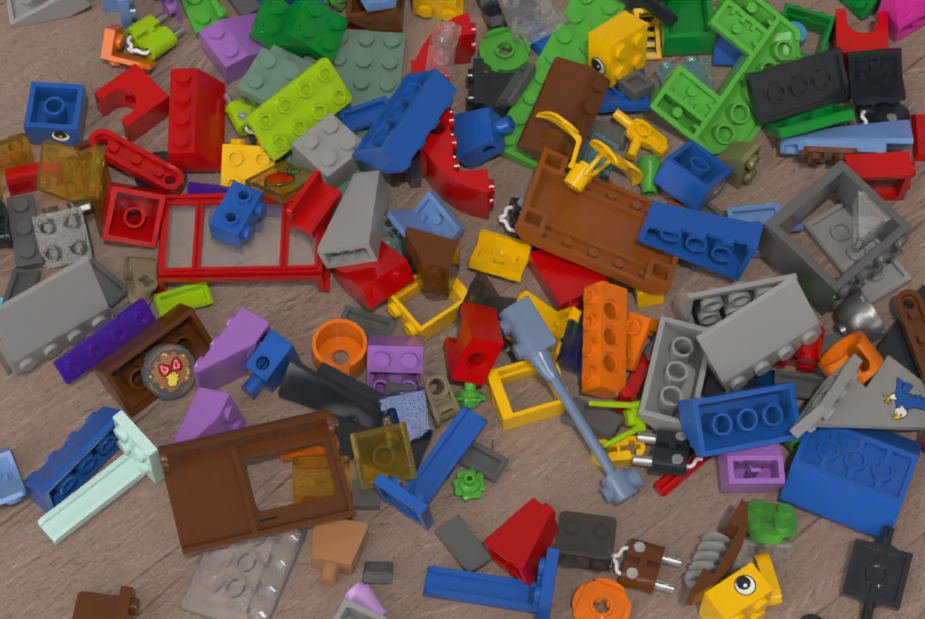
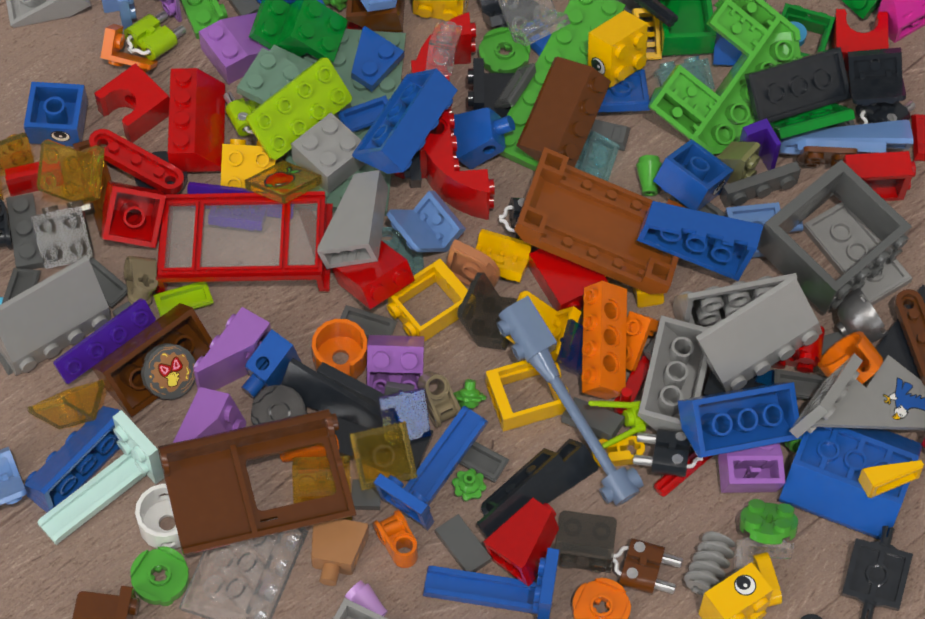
(70, 406): none -> clear yellow slope
(150, 511): none -> white piece
(166, 590): none -> bright green plate
(237, 215): blue brick -> none
(277, 403): none -> black tile
(312, 205): red panel -> none
(374, 59): none -> blue wing
(378, 572): dark grey tile -> none
(394, 535): none -> orange piece
(433, 260): reddish brown slope -> none
(467, 261): none -> nougat tile
(478, 346): red piece -> none
(541, 478): none -> black wedge
(582, 172): yellow plant -> none
(636, 85): dark grey tile -> none
(641, 135): yellow piece -> none
(735, 530): reddish brown slope -> none
(760, 184): none -> dark grey plate
(765, 135): none -> dark purple panel
(867, 220): clear slope -> none
(884, 478): none -> yellow slope

